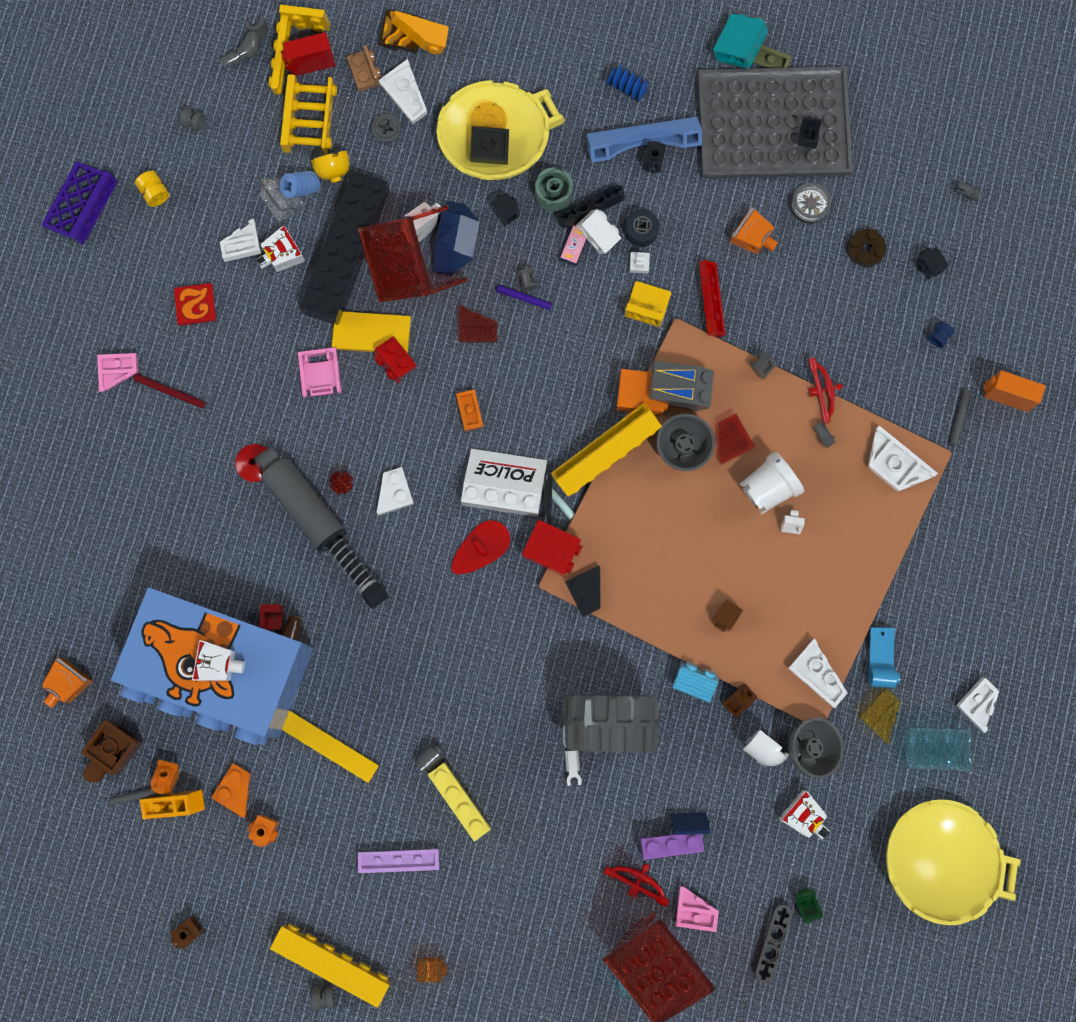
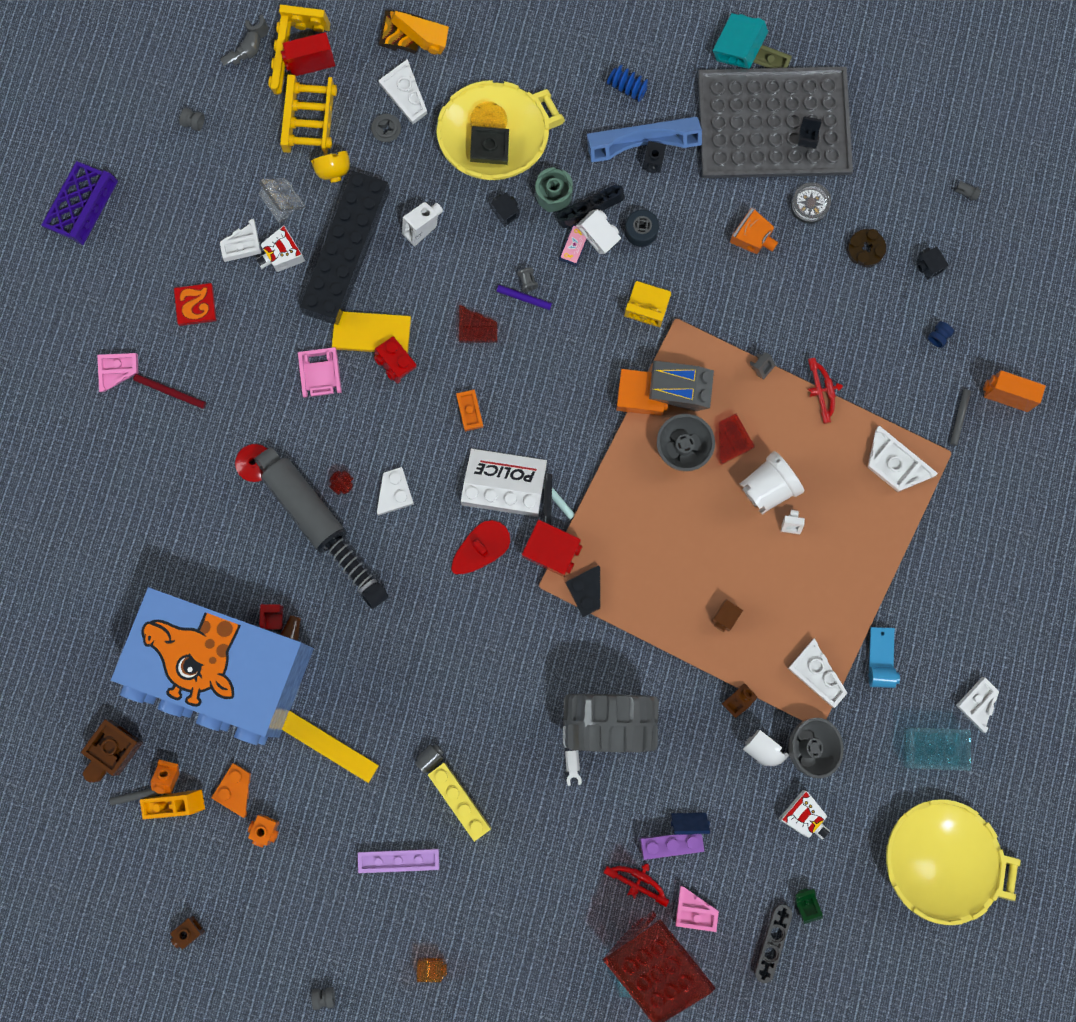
(64, 682): orange torso -> none
(151, 187): yellow wheel -> none
(215, 663): white torso -> none
(299, 184): medium blue piece -> none
(331, 965): yellow brick -> none
(363, 70): medium nougat bracket -> none
(397, 259): clear red piece -> none
(455, 239): dark blue wedge -> none
(606, 450): yellow brick -> none
(639, 262): white tile -> none
(696, 681): medium azure brick -> none
(712, 298): red plate -> none
(824, 435): dark grey pin -> none
(881, 714): clear yellow wing -> none

